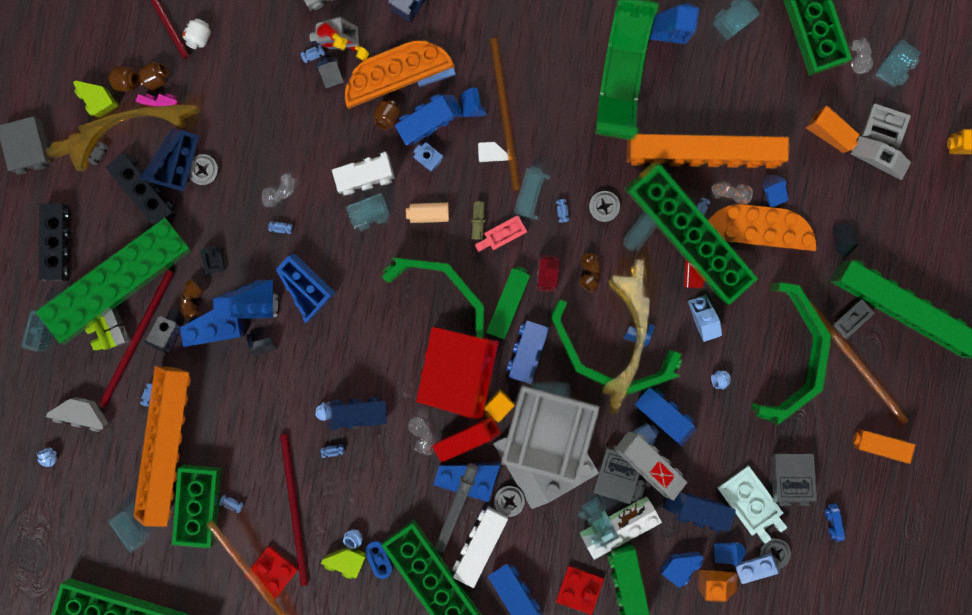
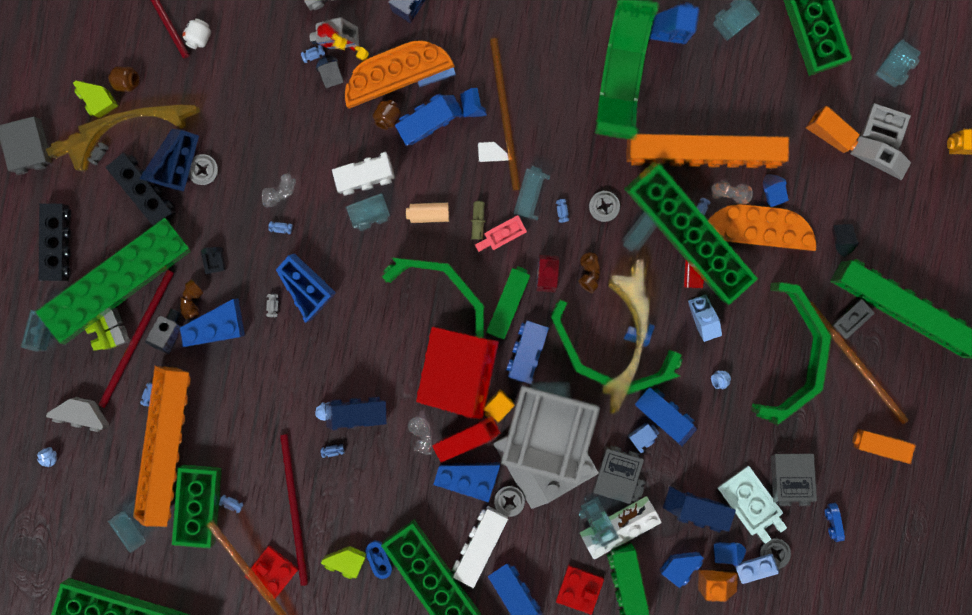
(150, 101): dark pink slope -> none
(153, 75): reddish brown head -> none
(246, 302): blue wedge -> none
(260, 347): black tile -> none
(353, 539): light blue plate -> none
(434, 160): medium blue brick -> none
(466, 482): dark grey axle -> none
(651, 465): light grey brick -> none
(862, 62): clear arm -> none

